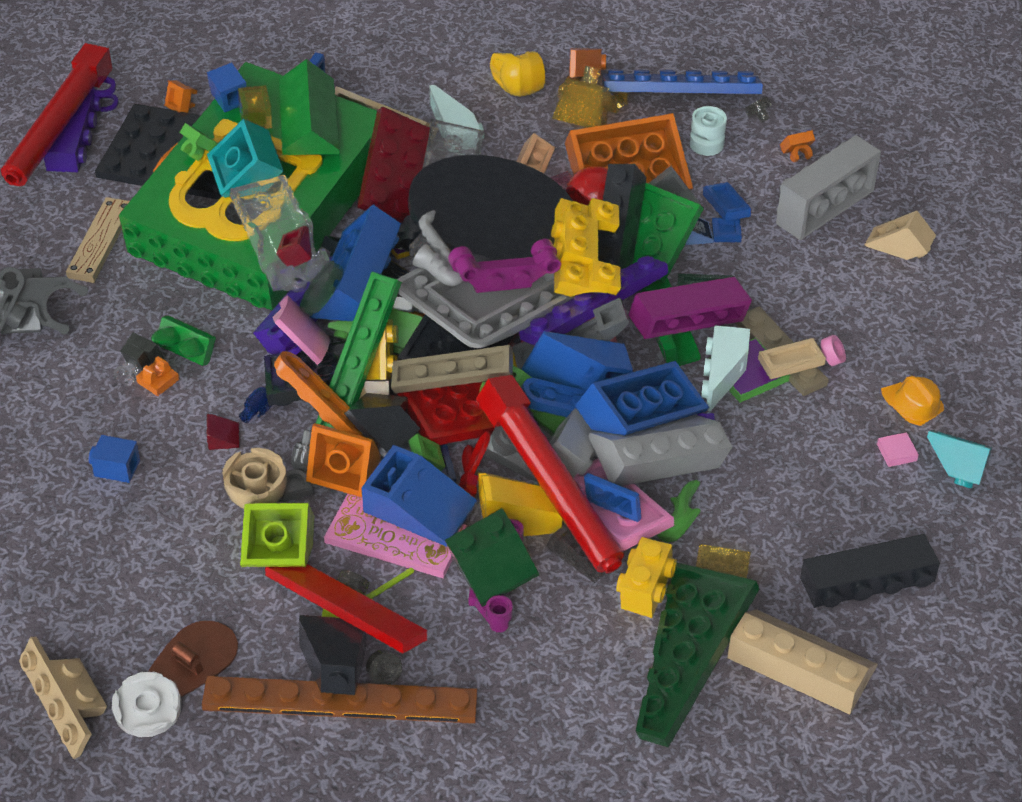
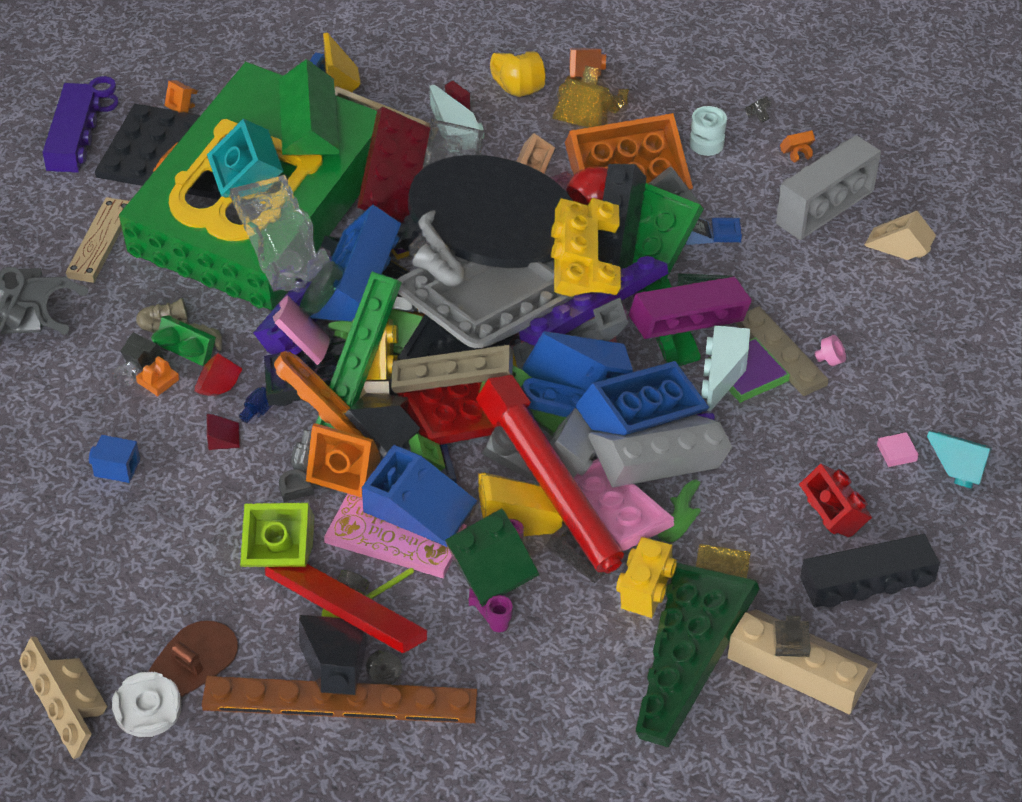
(89, 70): red brick -> none
(150, 318): none -> dark tan piece
(196, 142): bright green tile -> none
(217, 376): none -> red brick
(224, 86): blue brick -> none
(254, 477): tan cylinder -> none
(255, 105): clear yellow brick -> none
(295, 247): dark red slope -> none
(339, 65): none -> yellow slope
(458, 93): none -> dark red plate
(470, 460): red piece -> none
(506, 273): magenta plate -> none
(613, 497): blue slope -> none
(690, 82): blue plate -> none
(726, 201): blue tile -> none
(791, 358): tan tile -> none
(792, 637): none -> clear smoke tile
(835, 500): none -> red brick
(915, 399): light orange piece -> none

